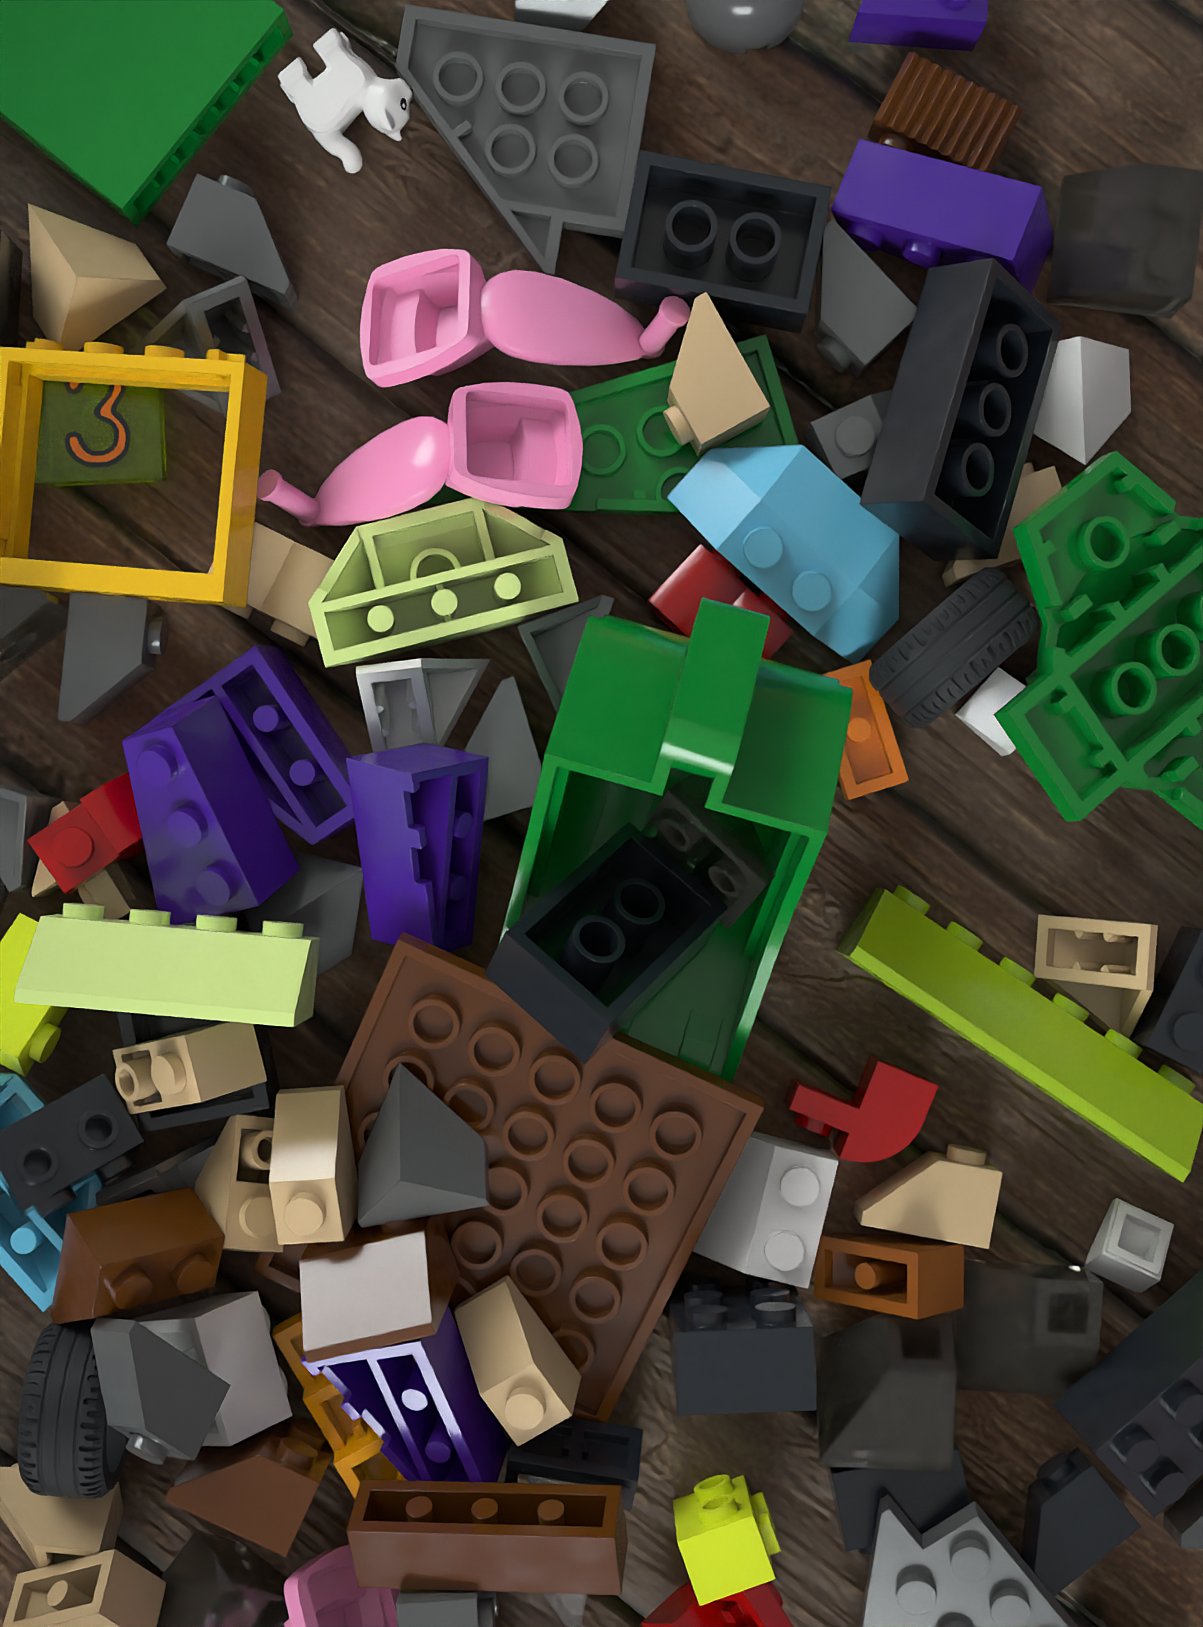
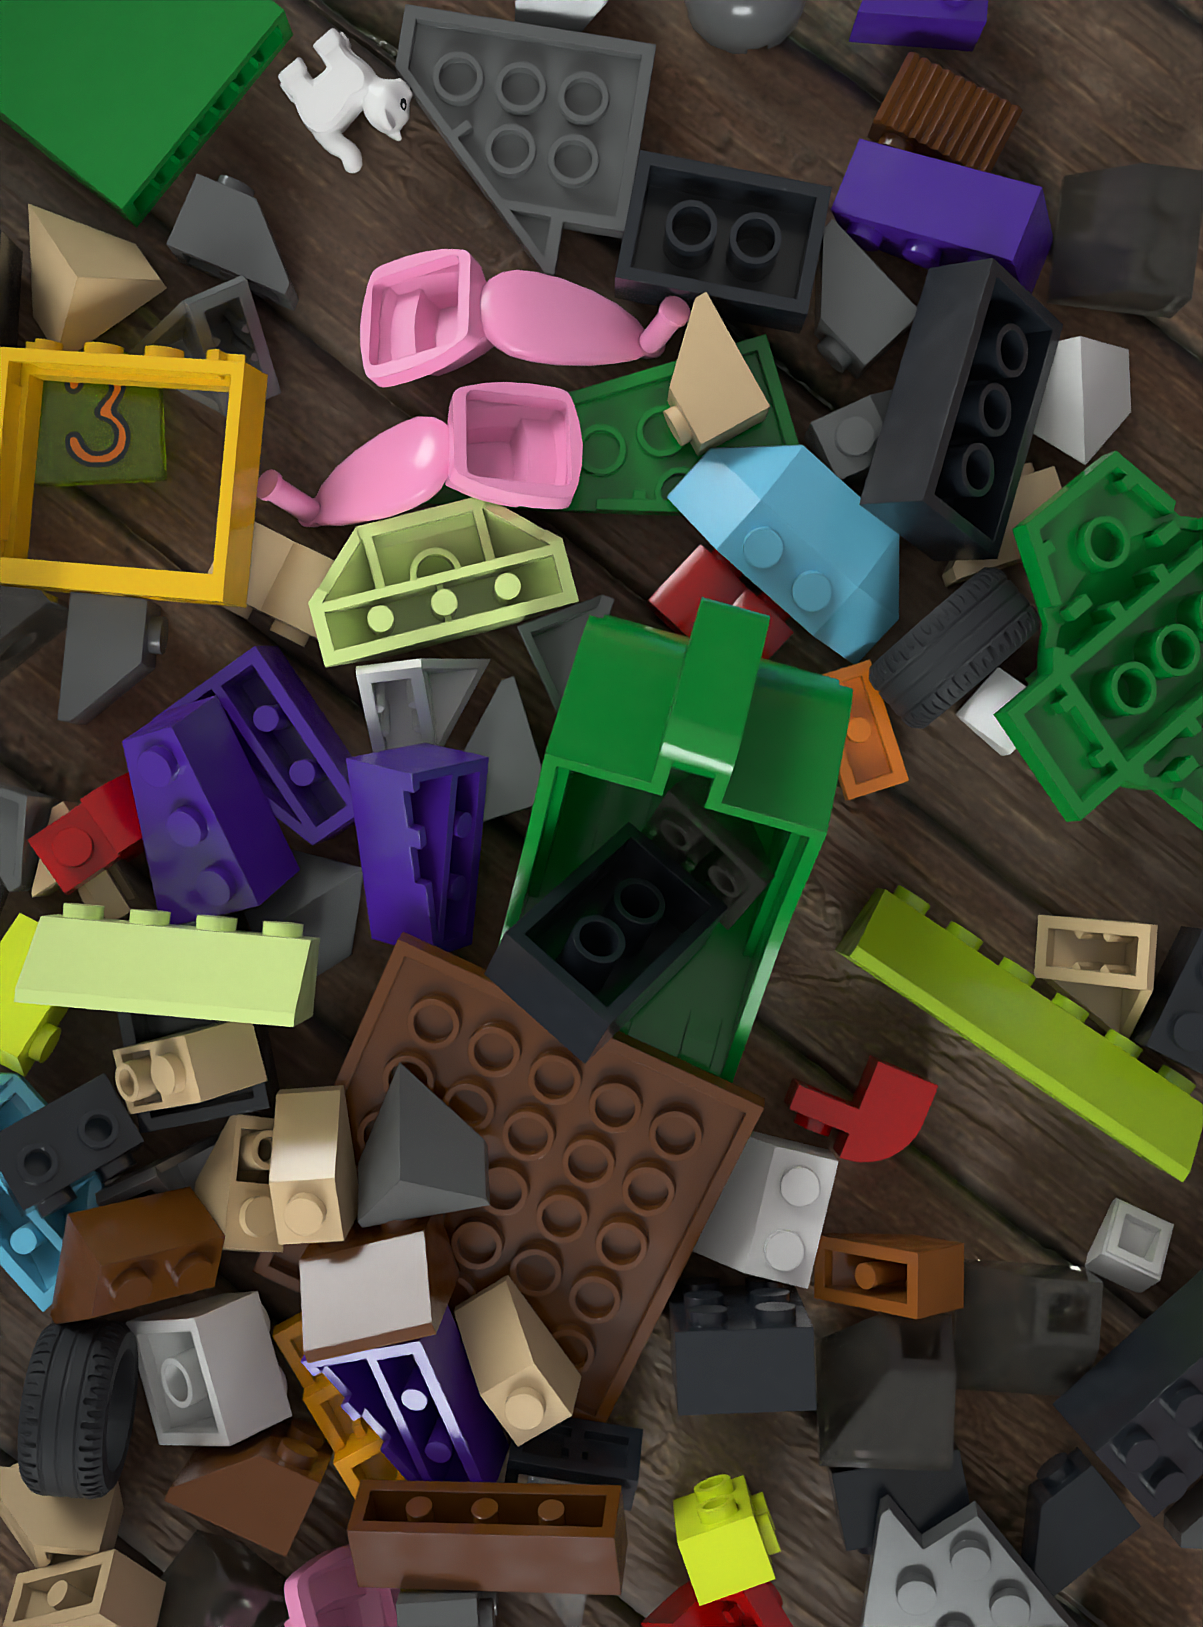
(154, 1391): dark grey slope -> none
(937, 1198): tan slope -> none

